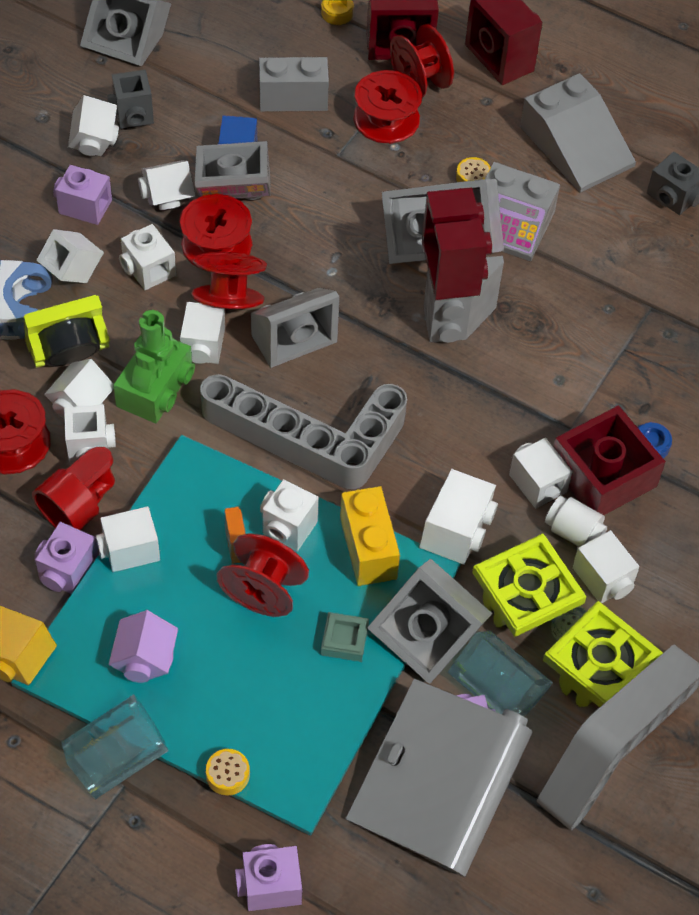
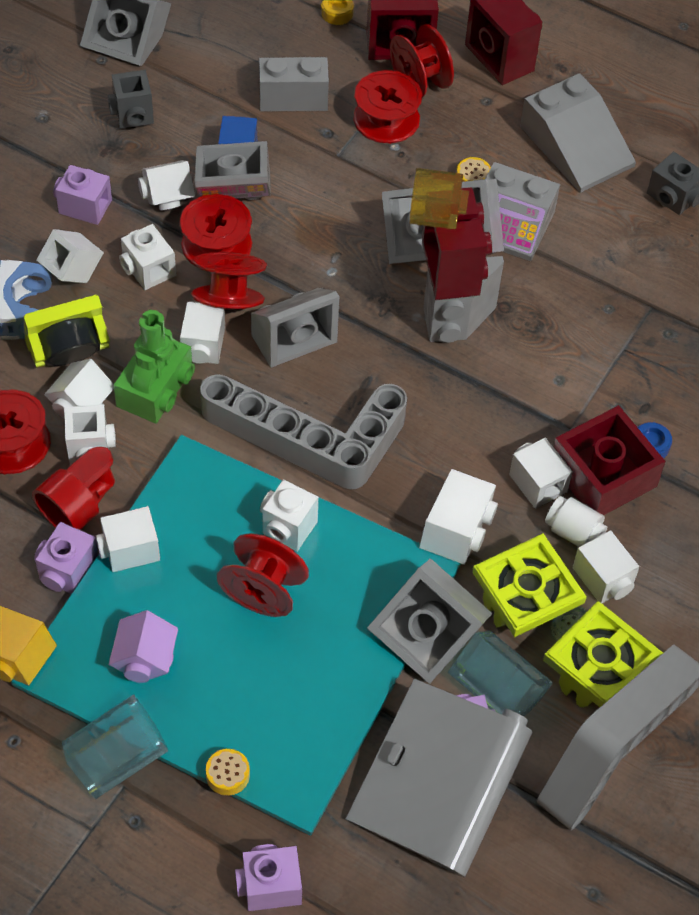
(93, 126): white brick -> none
(234, 527): orange tile -> none
(344, 637): sand green tile -> none
(369, 536): yellow brick -> none
(437, 198): none -> clear yellow brick

